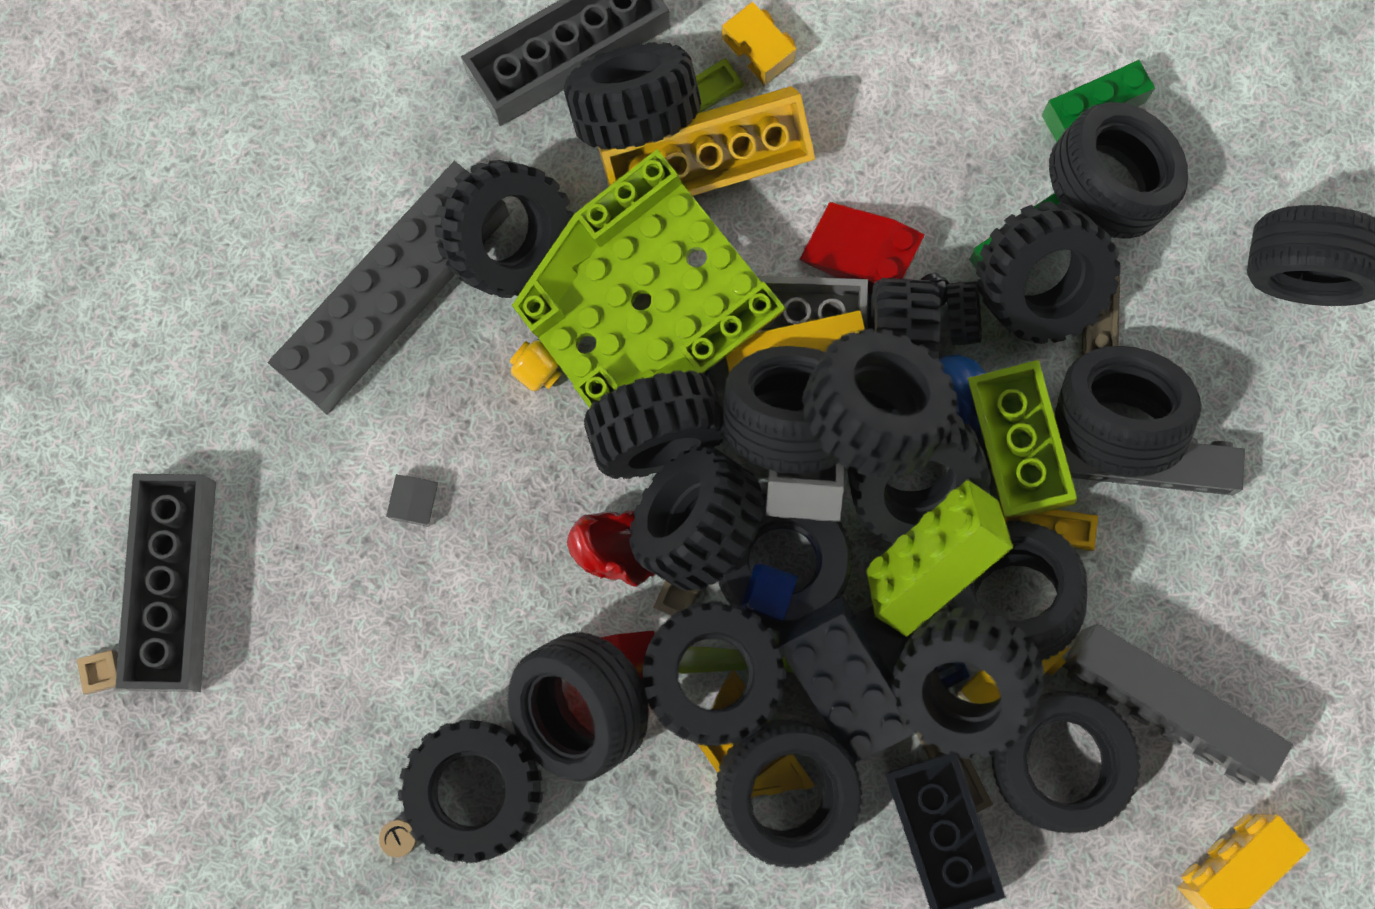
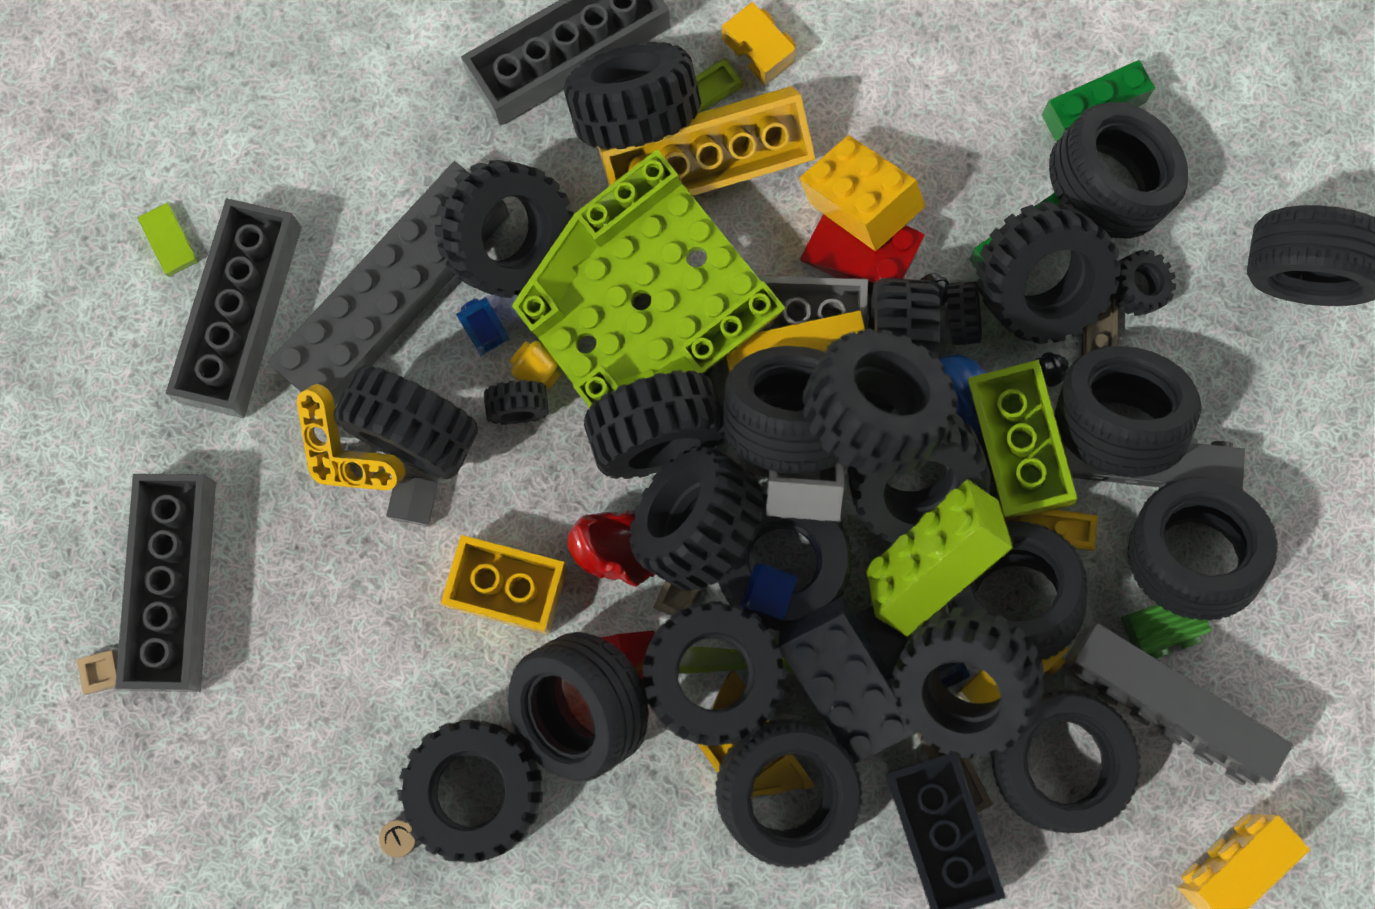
(167, 239): none -> lime tile
(234, 308): none -> dark grey brick
(336, 458): none -> yellow beam
(406, 421): none -> black tyre
(482, 325): none -> clear blue brick
(504, 584): none -> yellow brick
(516, 402): none -> black tyre
(862, 192): none -> yellow brick
(1053, 368): none -> black plate
(1157, 629): none -> bright green brick
(1158, 278): none -> black tyre
(1223, 509): none -> black tyre

